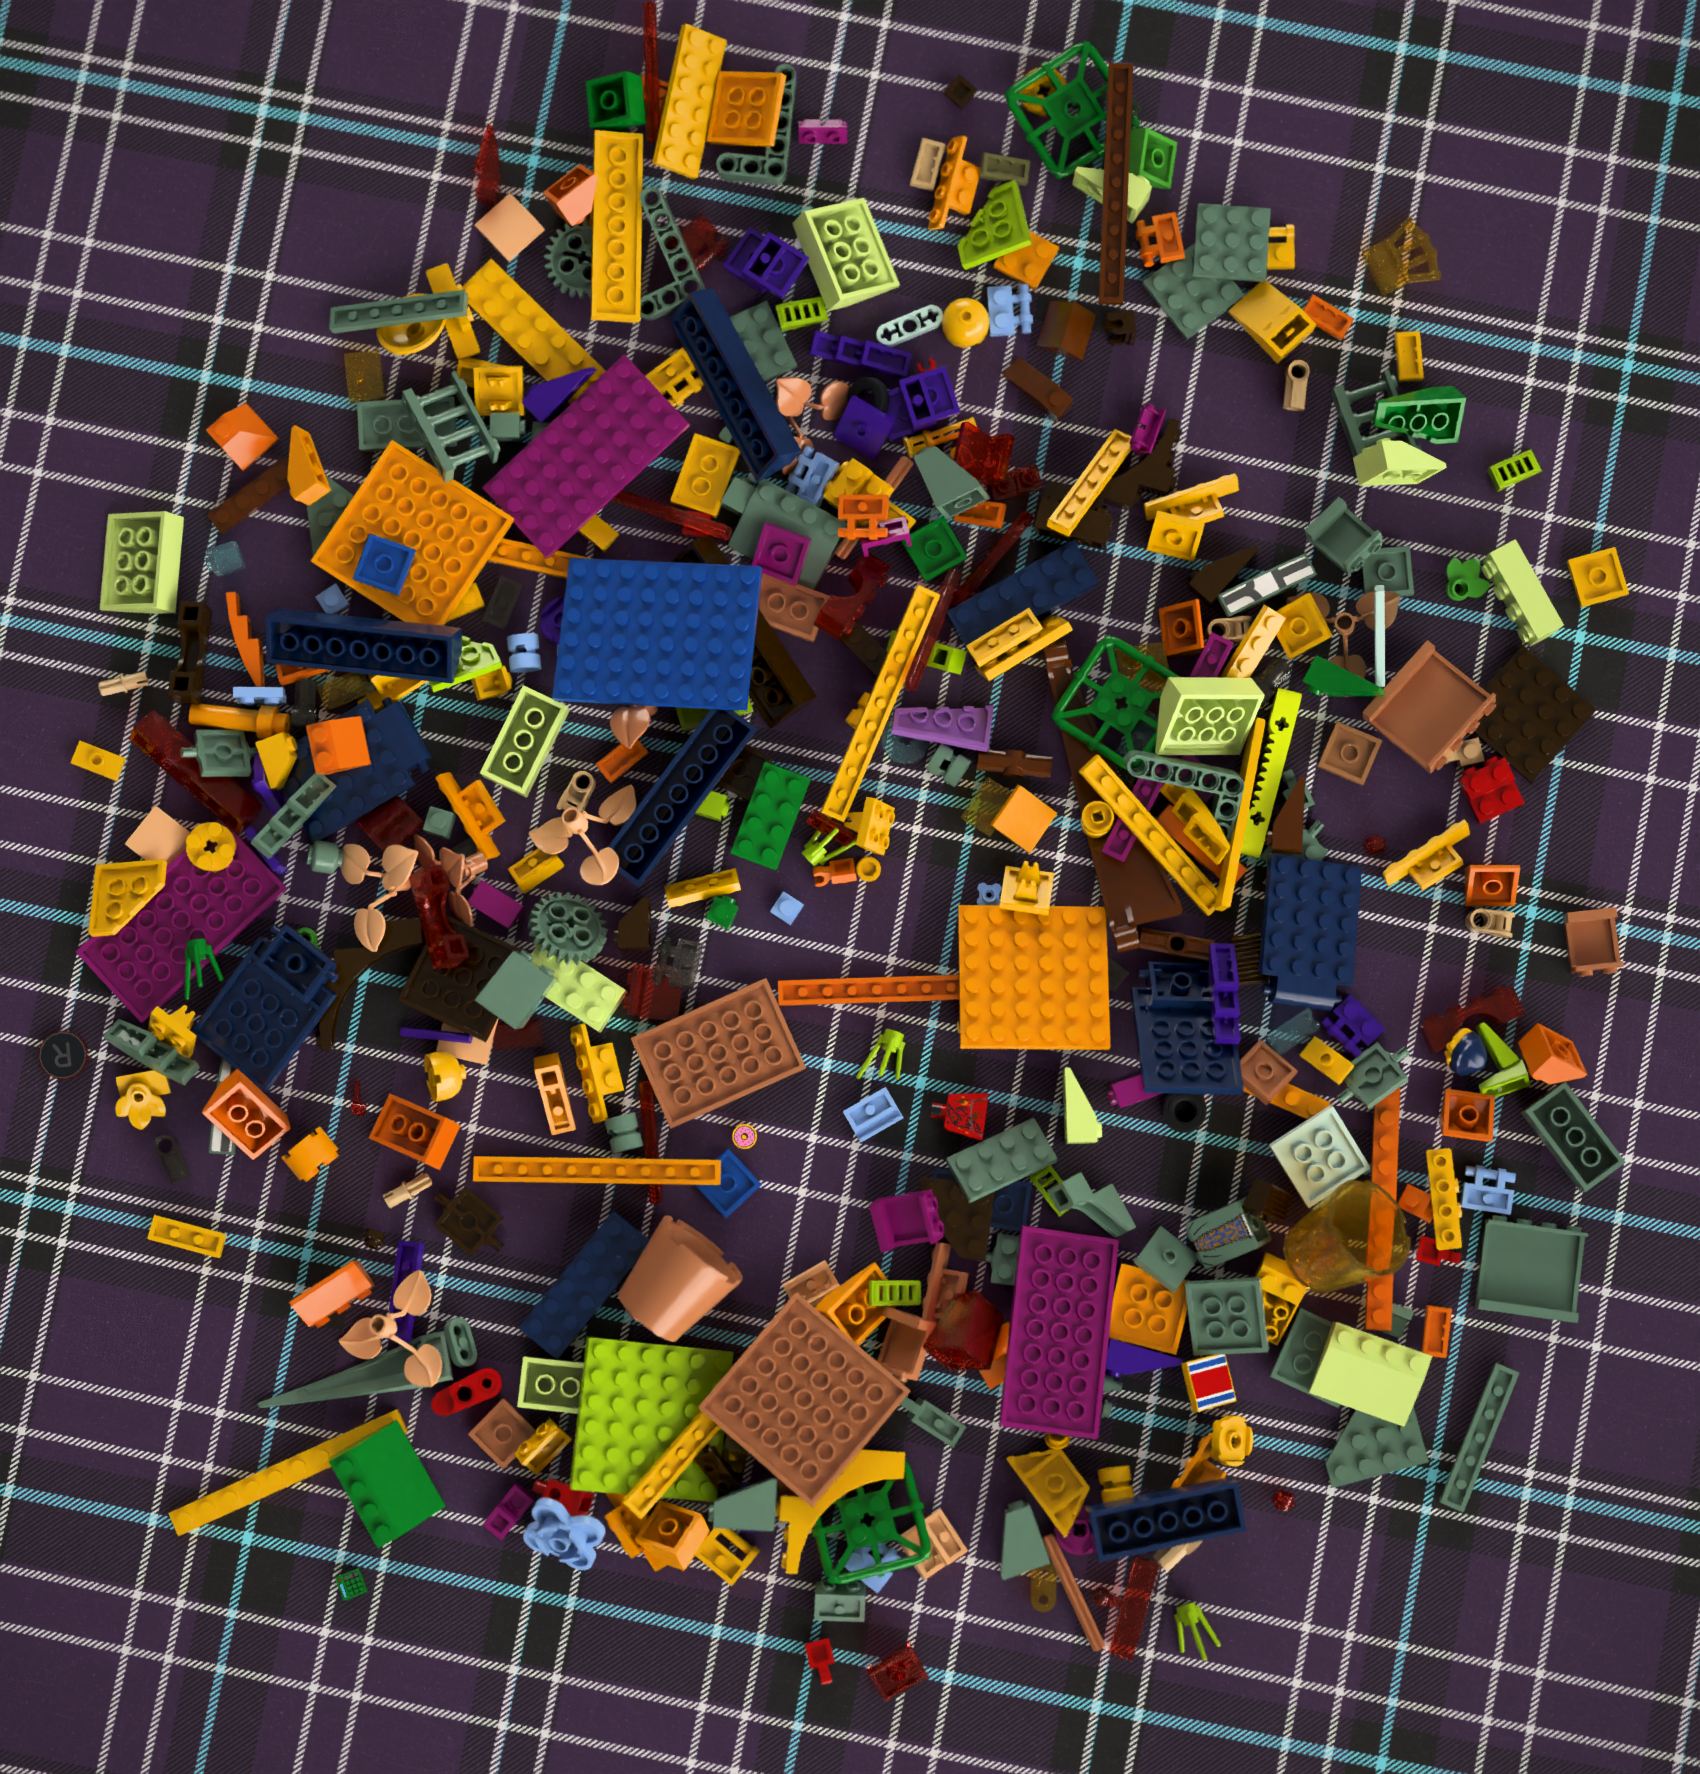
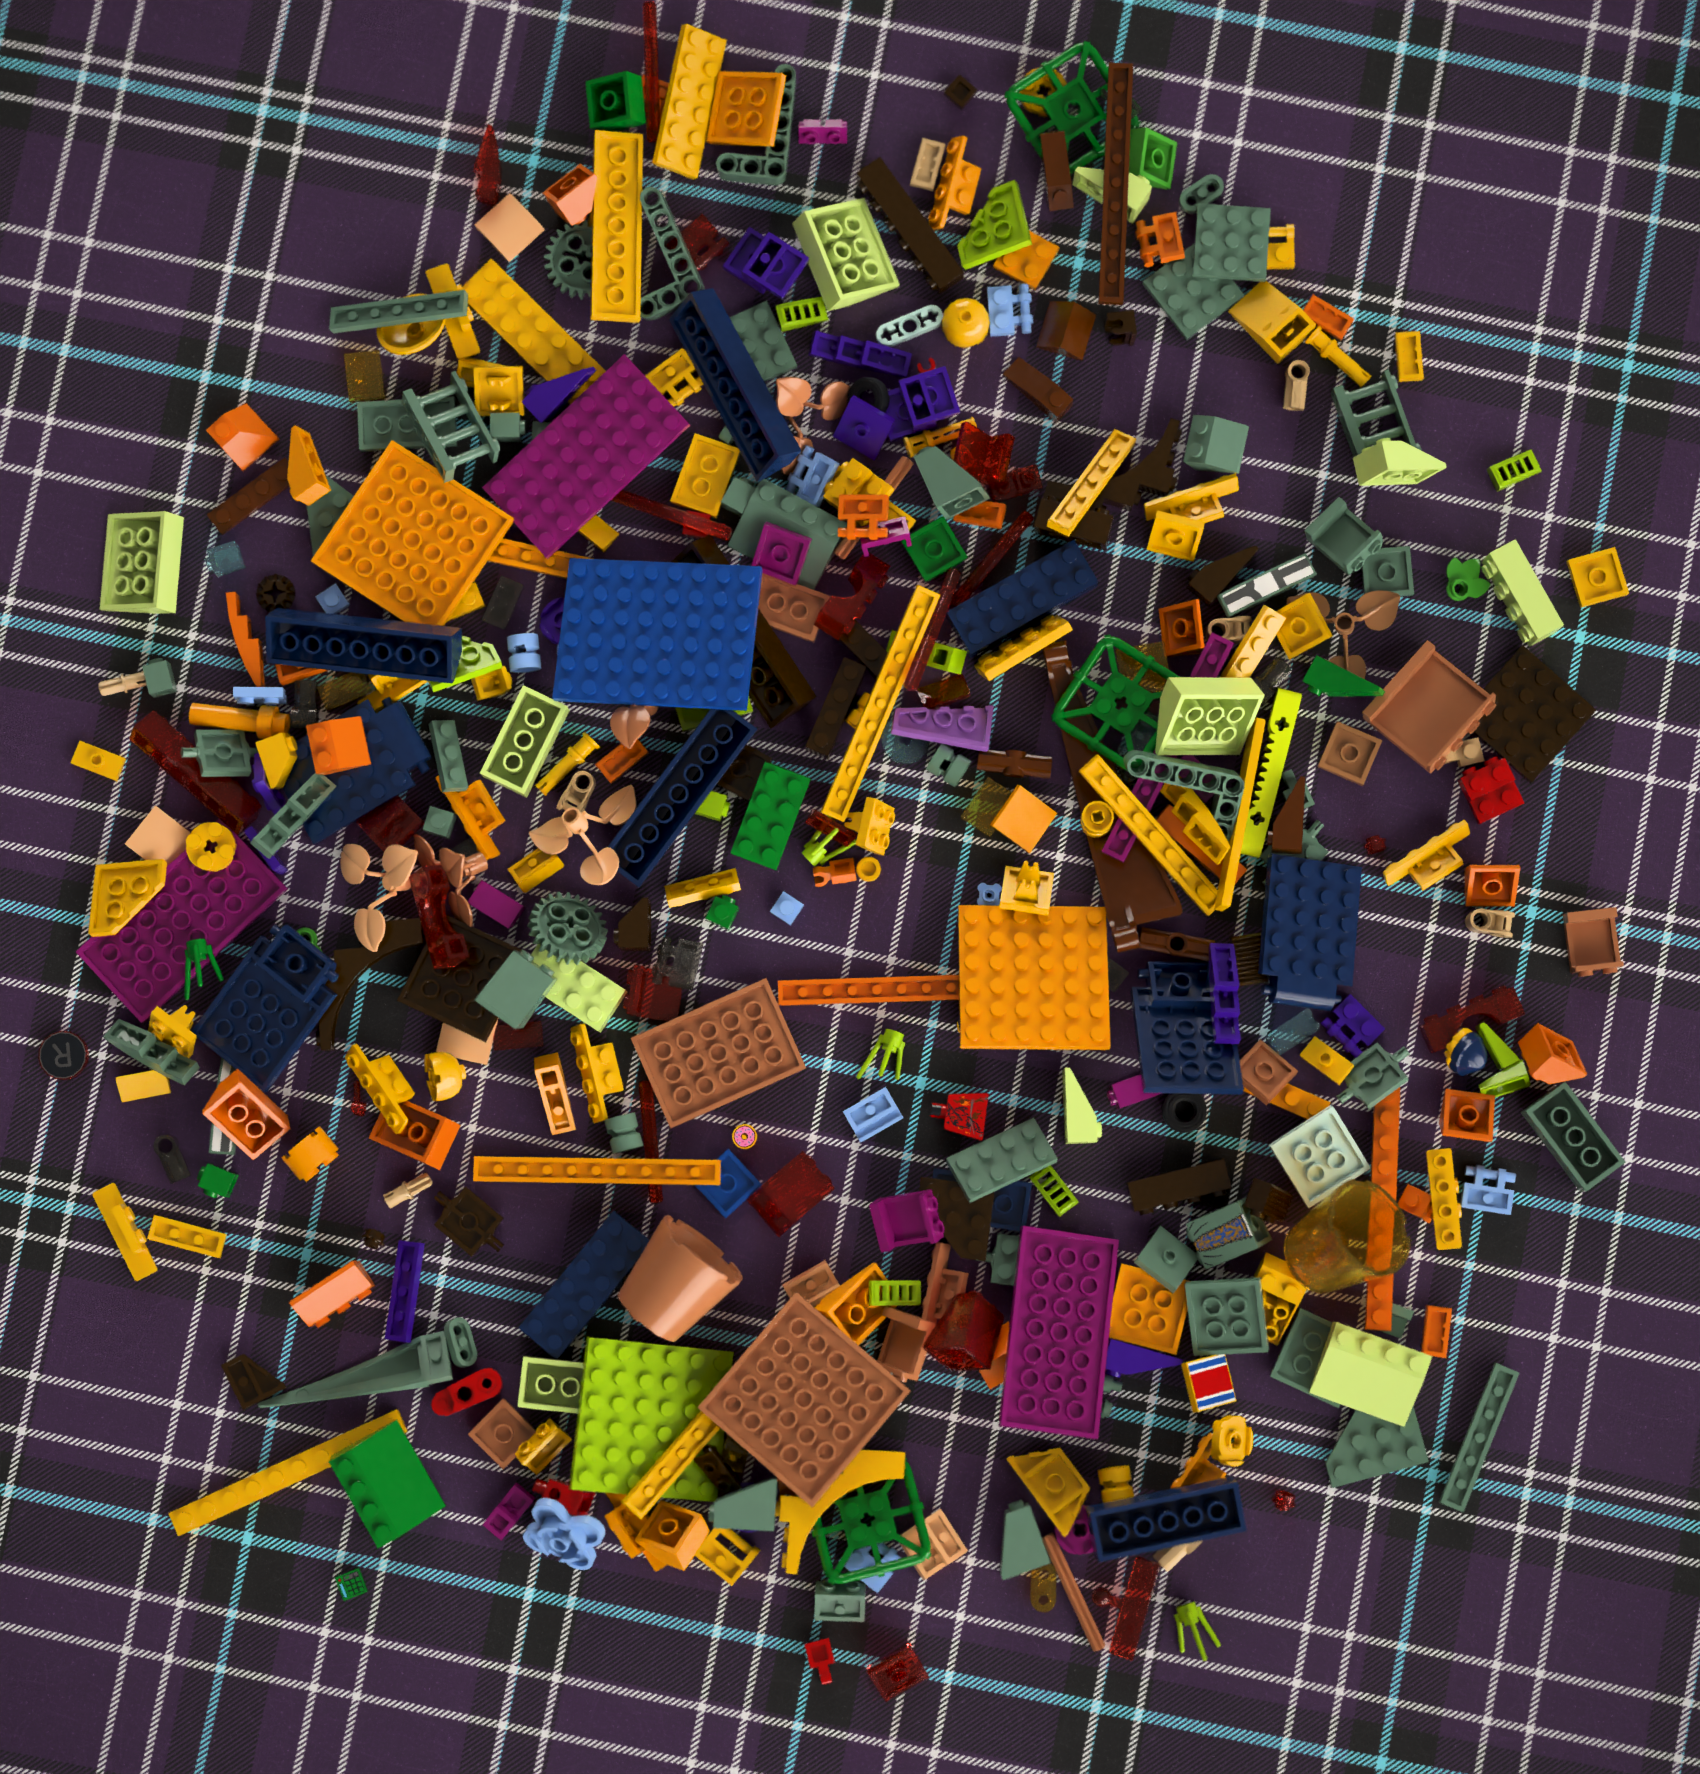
(125, 1232): none -> yellow bracket
(140, 1109): yellow plate -> none
(159, 677): none -> sand green brick
(188, 676): dark brown arch -> none
(216, 1181): none -> green brick
(250, 1381): none -> dark brown wing
(283, 600): none -> dark brown gear
(324, 857): sand green head -> none
(364, 1336): light nougat plant -> none
(383, 1084): none -> yellow bracket
(384, 564): blue tile -> none
(436, 1035): dark purple bar -> none
(448, 755): none -> sand green plate
(575, 755): none -> yellow pin
(791, 1193): none -> clear red slope
(836, 708): none -> dark brown brick
(909, 225): none -> dark brown brick
(934, 1420): sand green hinge -> none
(944, 692): none -> clear red slope
(1004, 168): olive plate -> none
(1004, 637): yellow plate -> none
(1056, 171): none -> reddish brown slope
(1057, 1441): yellow plate -> none
(1102, 1206): sand green arch -> none
(1144, 439): magenta hinge -> none
(1178, 1186): none -> dark brown brick
(1200, 194): none -> sand green plate
(1215, 444): none -> sand green slope
(1330, 350): none -> yellow pin
(1379, 603): light aqua tile -> none
(1388, 267): clear yellow plate -> none
(1425, 414): green wedge -> none
(1429, 1254): red plate -> none
(1530, 1269): sand green panel -> none

